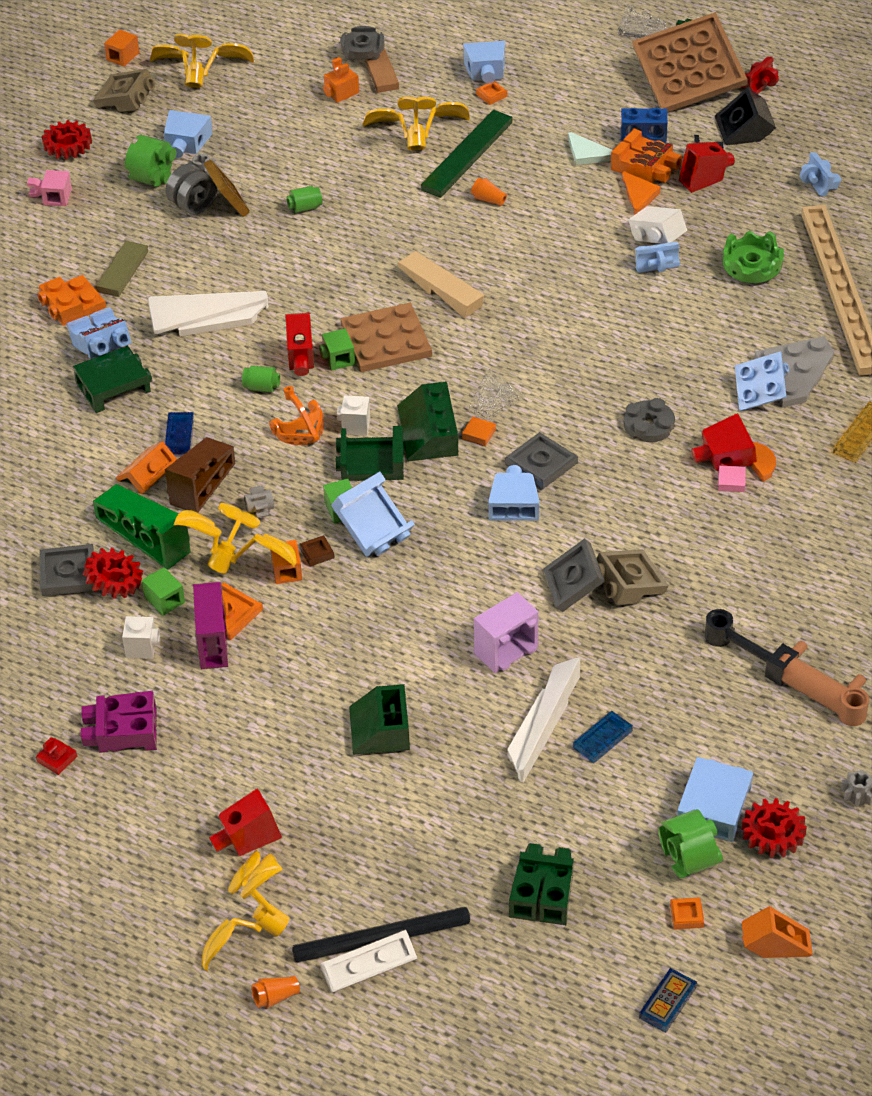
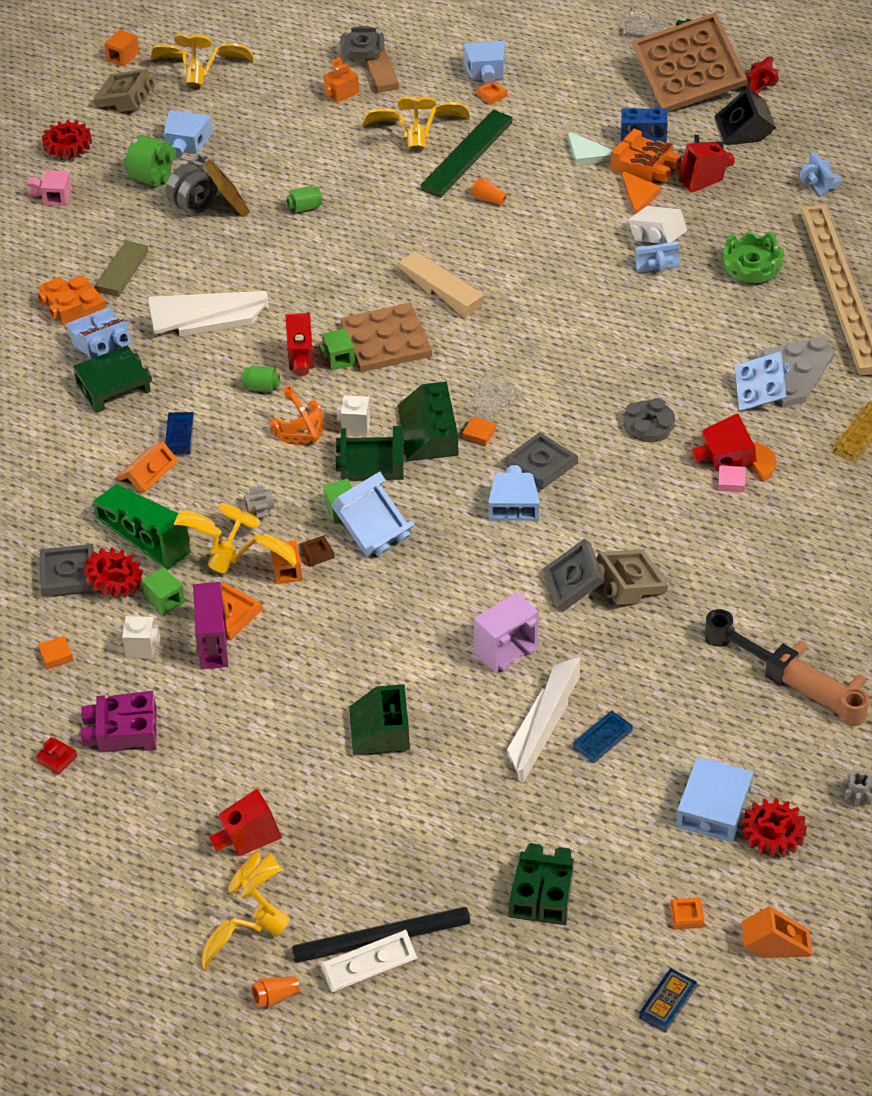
(55, 652): none -> orange tile
(198, 474): reddish brown wedge -> none
(690, 843): bright green brick -> none

